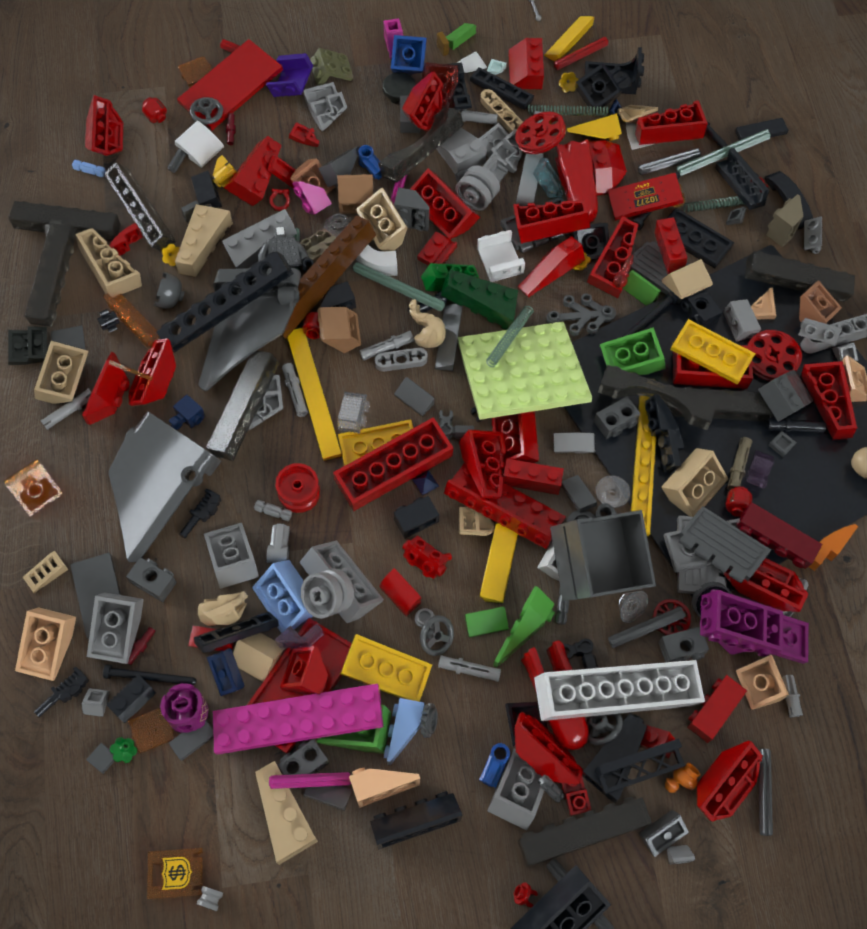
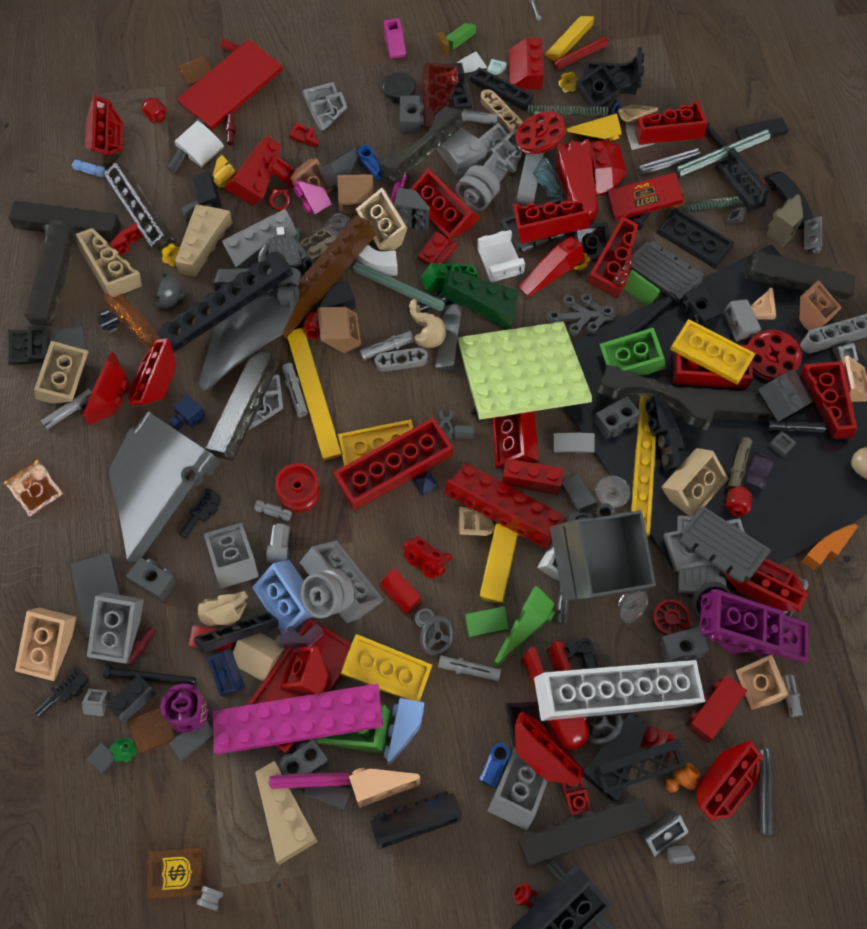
(40, 567): tan slope -> none
(130, 370): clear orange piece -> none
(205, 106): dark grey piece -> none
(293, 77): dark purple panel -> none
(330, 63): olive bracket -> none
(352, 412): clear brick -> none
(408, 54): blue slope -> none
(414, 396): dark grey slope -> none
(416, 516): black brick -> none
(424, 102): red wedge -> none
(428, 720): dark grey gear -> none
(484, 458): red wedge -> none
(509, 331): sand green piece -> none
(551, 788): dark grey axle -> none
(646, 627): dark grey axle -> none
(670, 245): red brick -> none
(688, 279): tan slope -> none
(779, 536): dark red brick -> none
(819, 331): light grey hinge -> none

